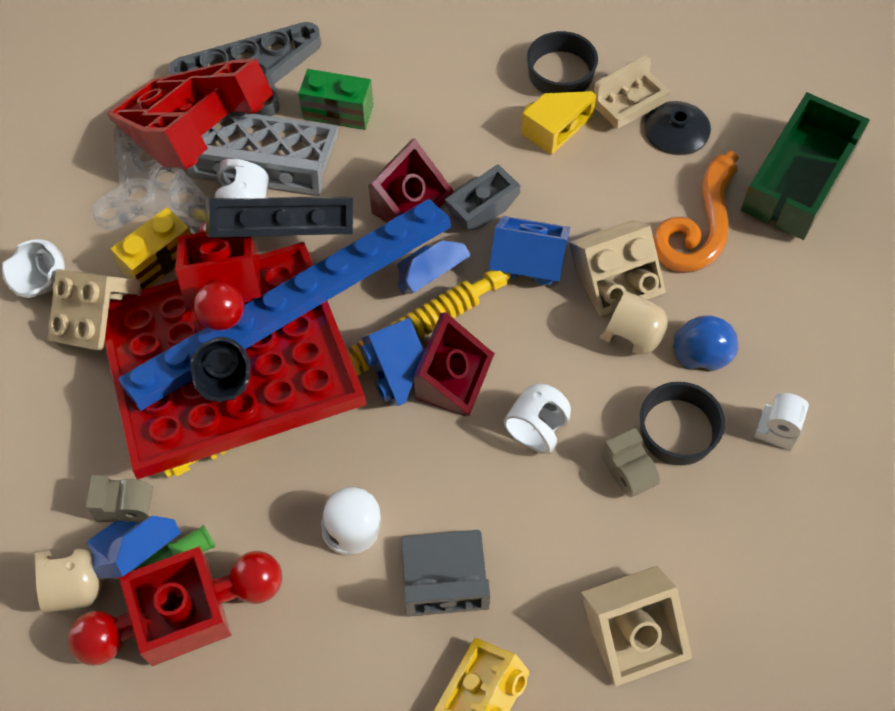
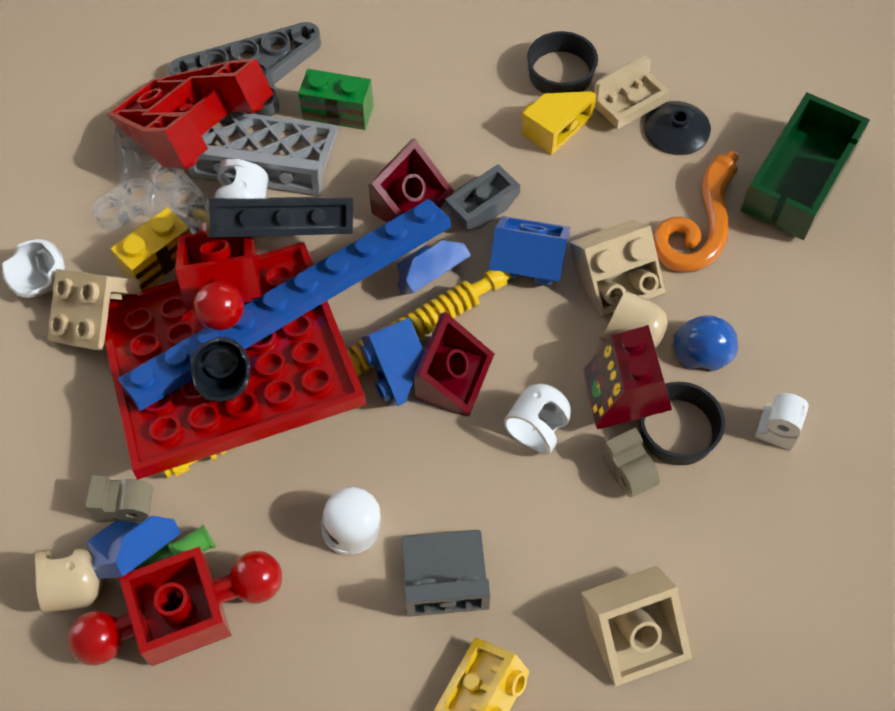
(626, 379): none -> dark red slope

